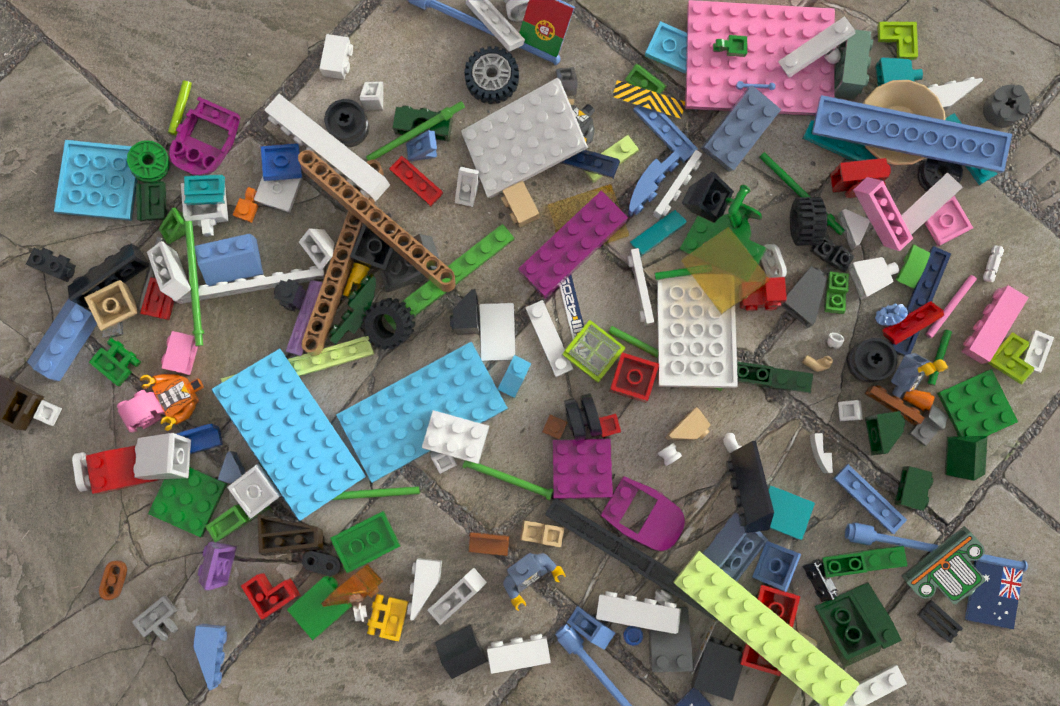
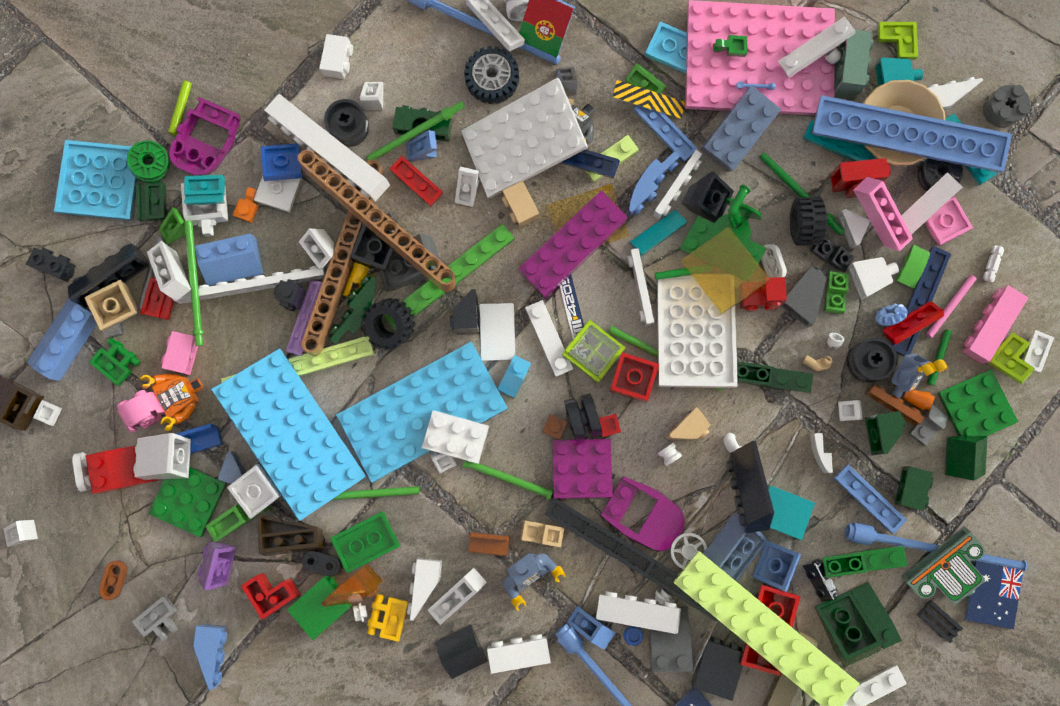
(20, 532): none -> white slope
(688, 550): none -> white wheel

